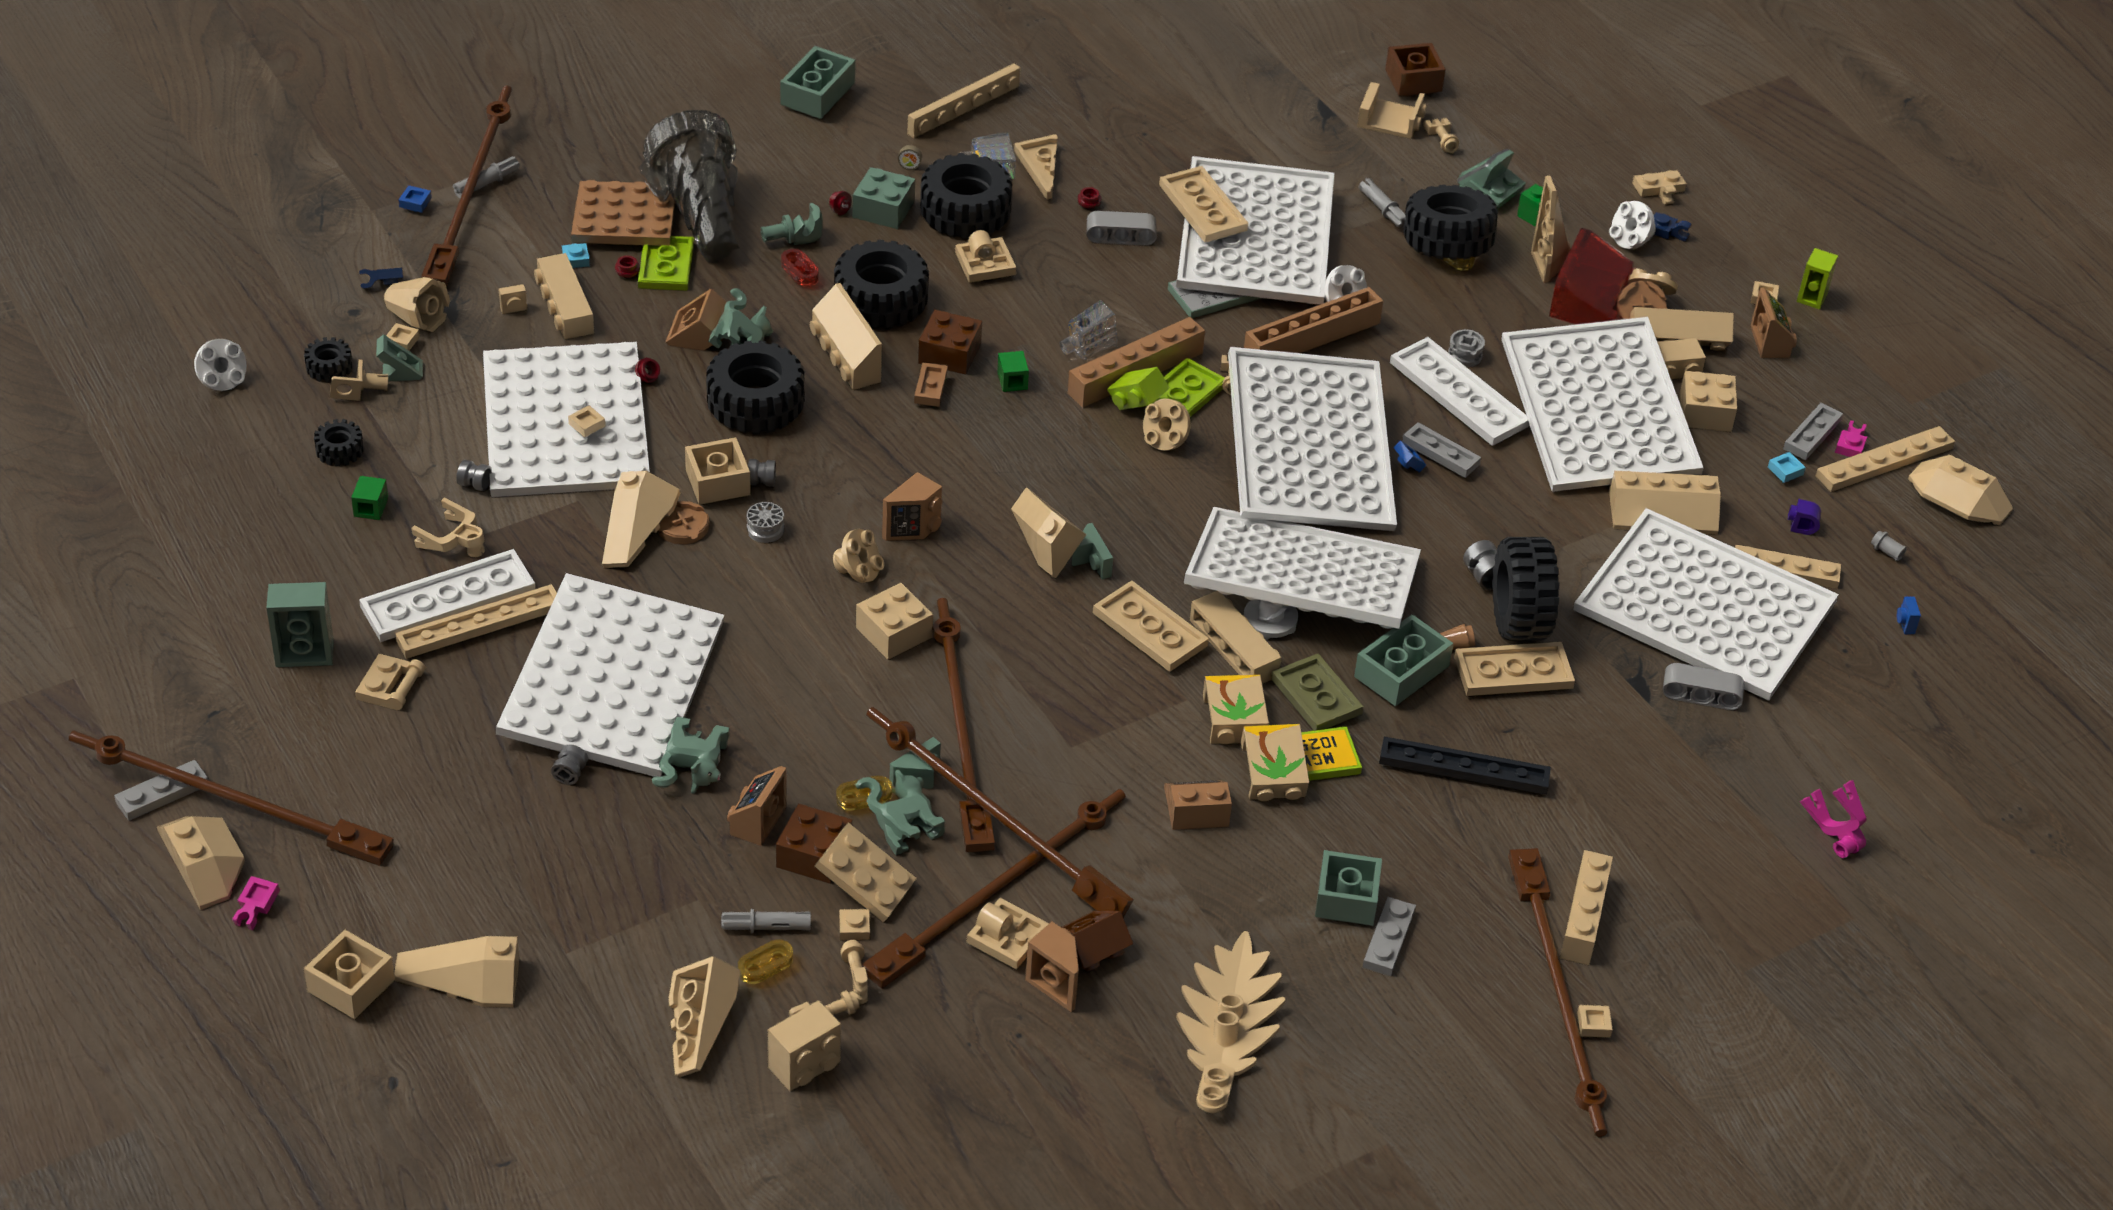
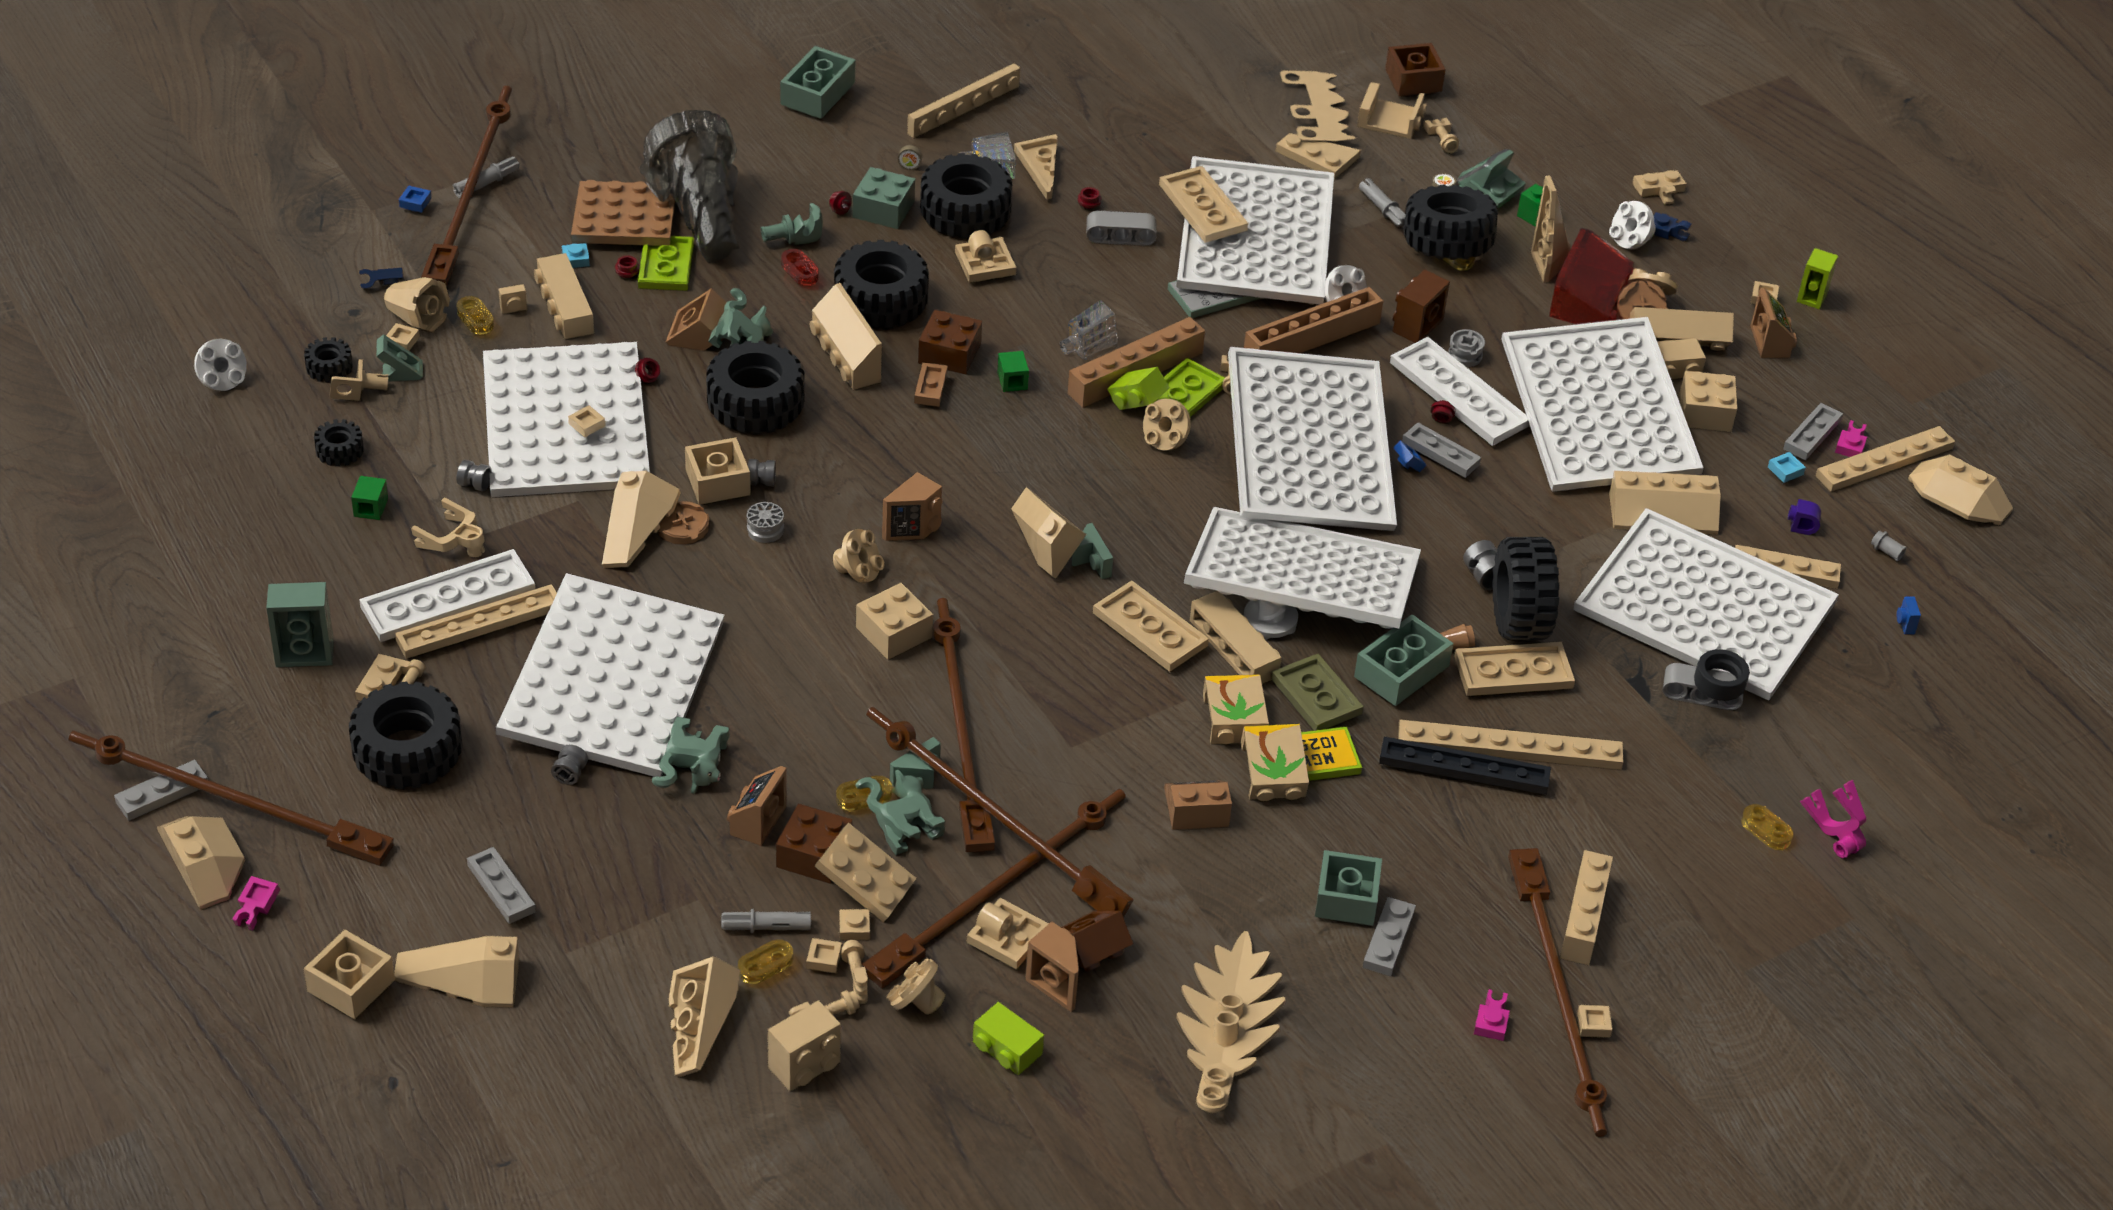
(411, 760): none -> black tyre
(475, 315): none -> clear yellow plate
(501, 885): none -> light grey plate
(824, 955): none -> tan plate
(918, 988): none -> tan plate
(1008, 1038): none -> lime brick
(1318, 154): none -> tan wing
(1321, 99): none -> tan piece
(1420, 306): none -> reddish brown brick
(1442, 411): none -> dark red plate
(1443, 179): none -> tile
(1492, 1018): none -> dark pink plate
(1516, 744): none -> tan plate
(1726, 661): none -> black tyre
(1767, 827): none -> clear yellow plate

